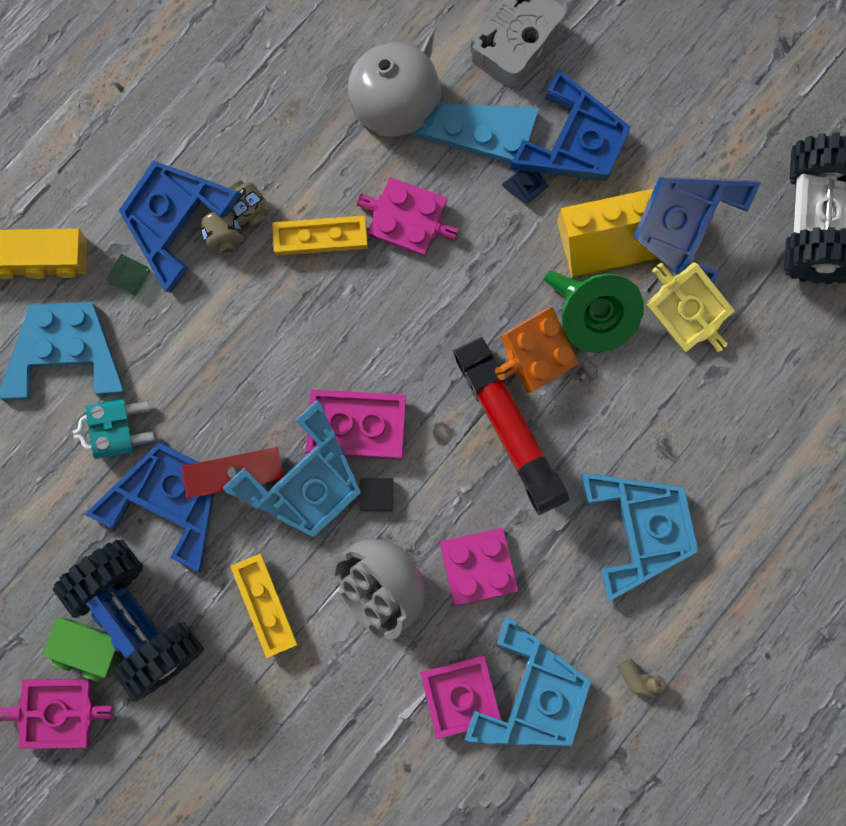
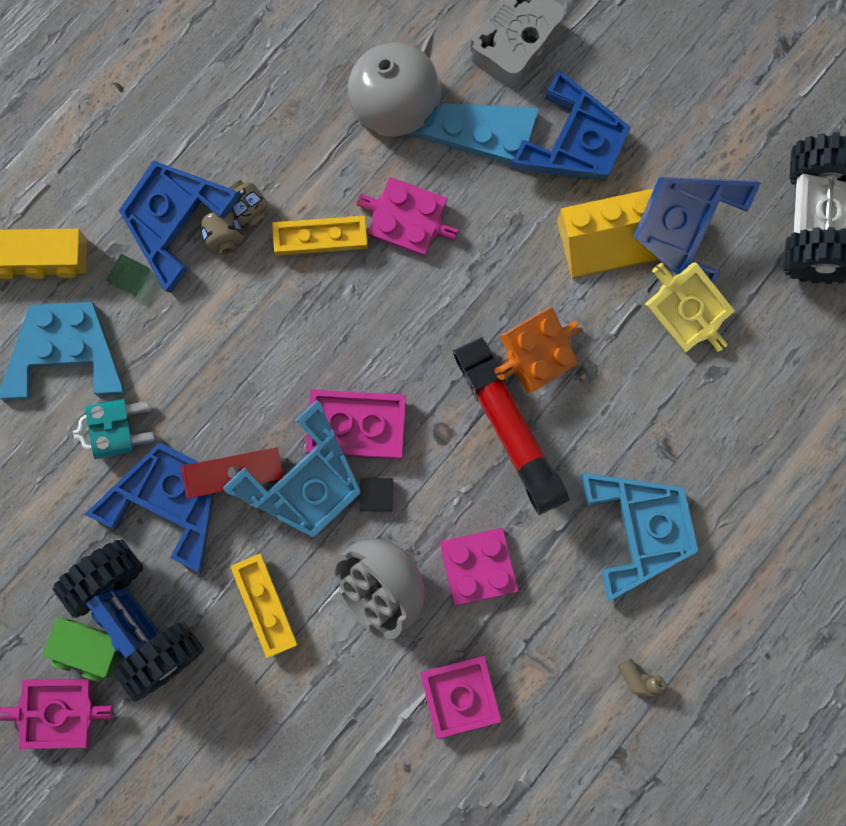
(525, 185): dark blue slope -> none
(546, 701): dark azure wing -> none
(598, 311): green piece -> none

